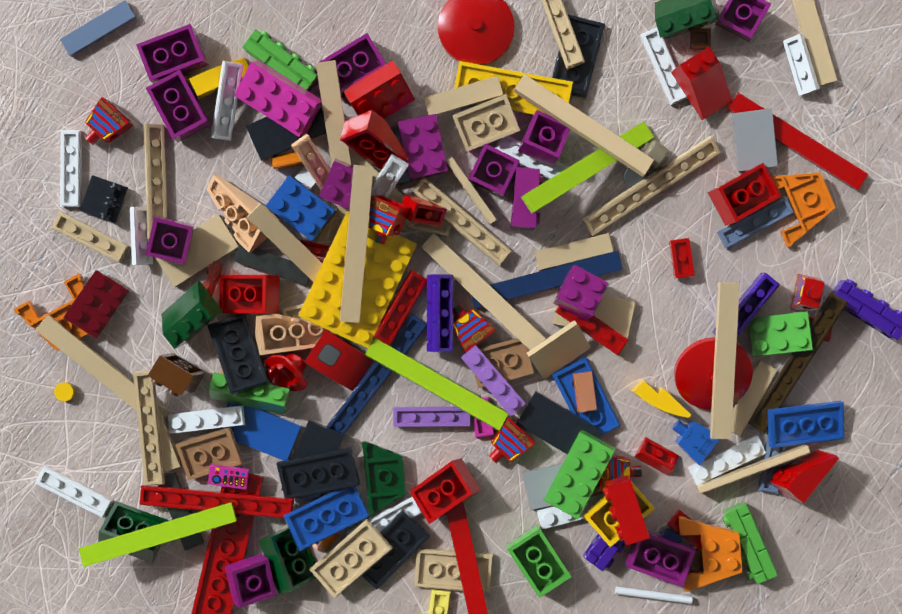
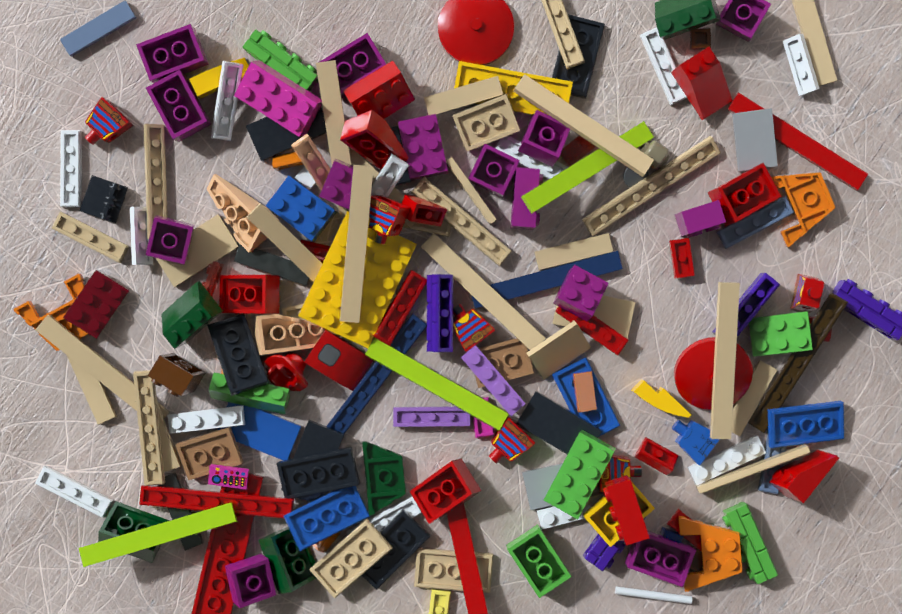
(64, 391): yellow tile -> none
(94, 393): none -> tan tile
(576, 150): none -> clear red plate
(694, 220): none -> magenta brick

